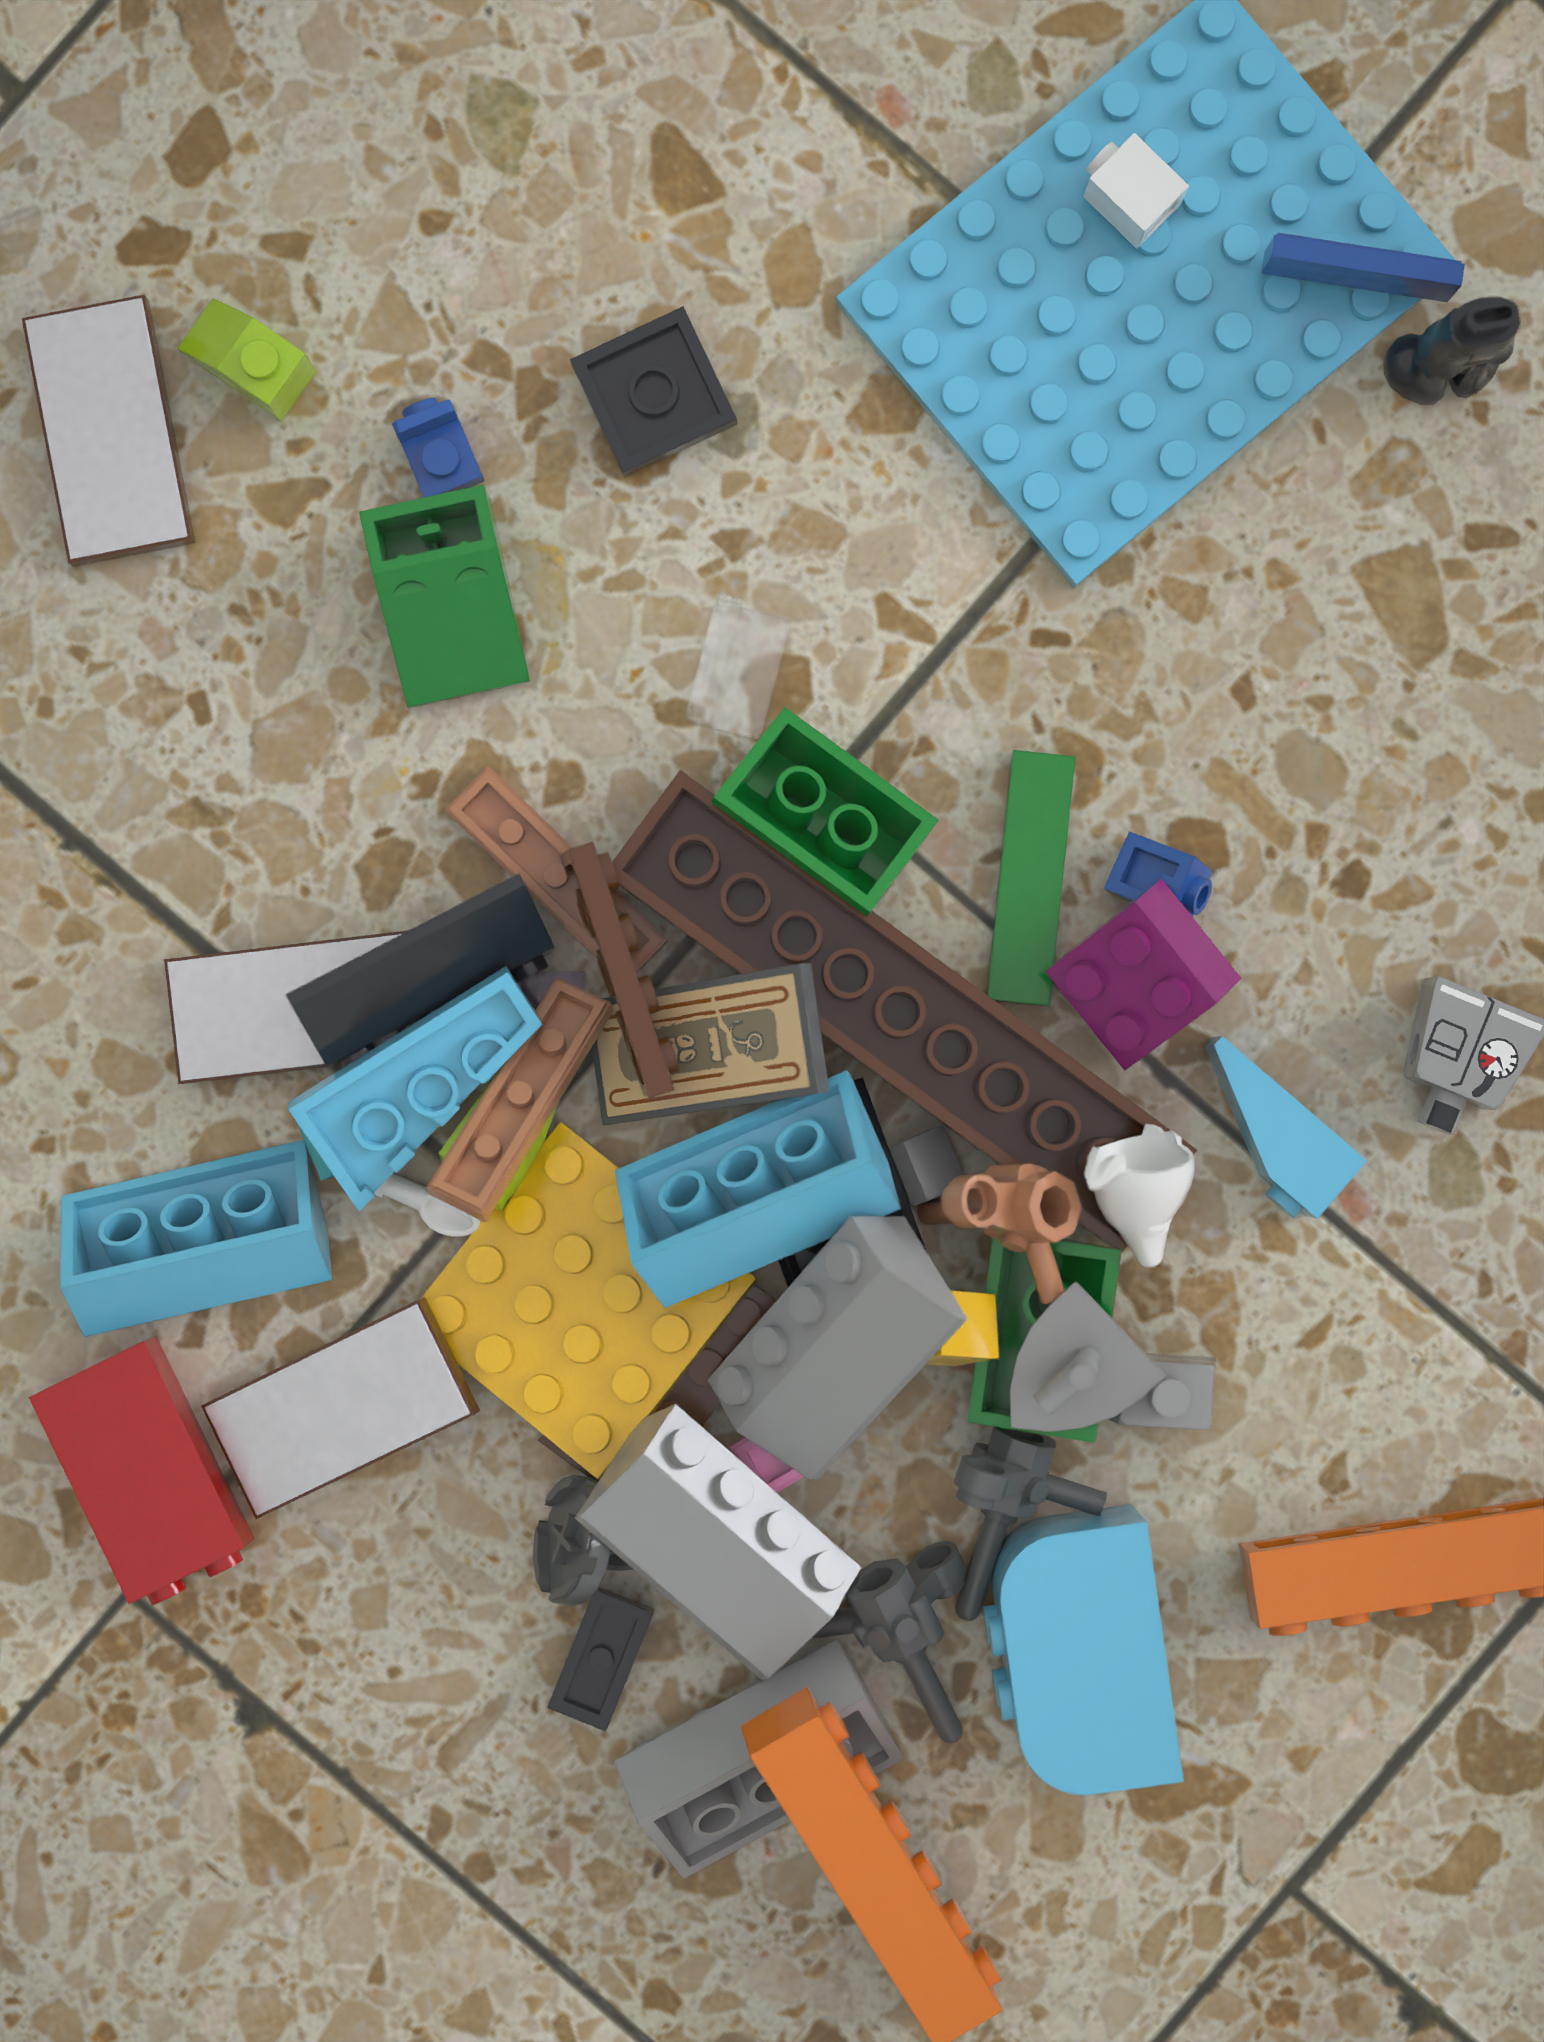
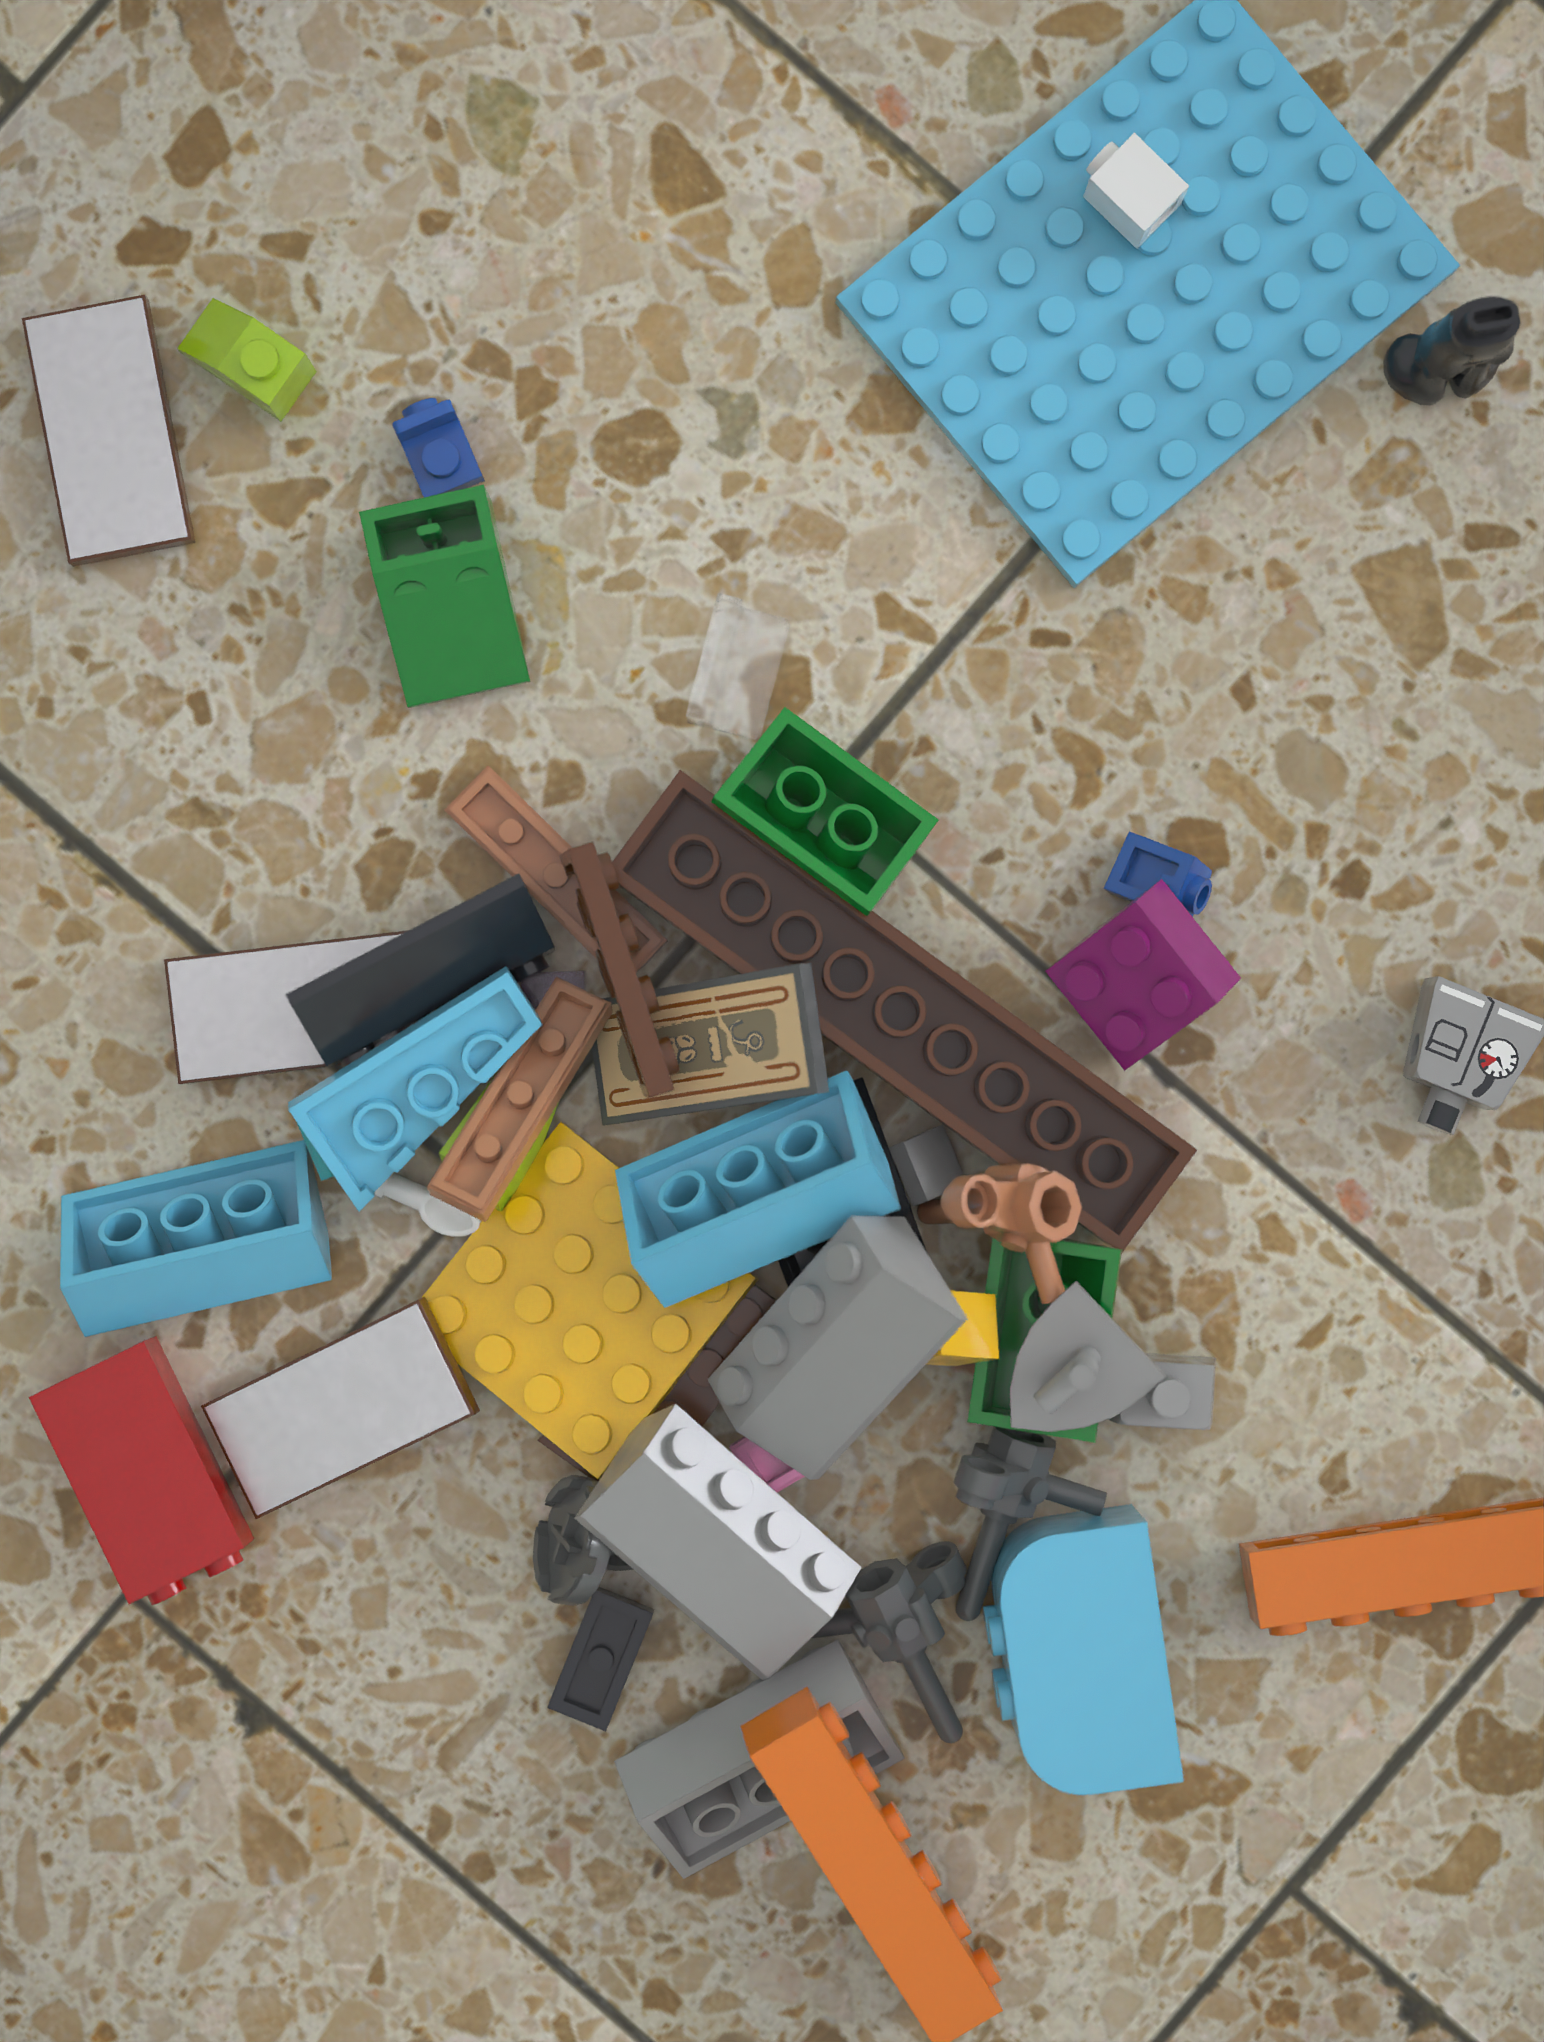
(653, 391): black plate -> none
(1030, 877): green tile -> none
(1141, 1187): white hat -> none
(1285, 1140): medium azure slope -> none
(1362, 267): blue tile -> none

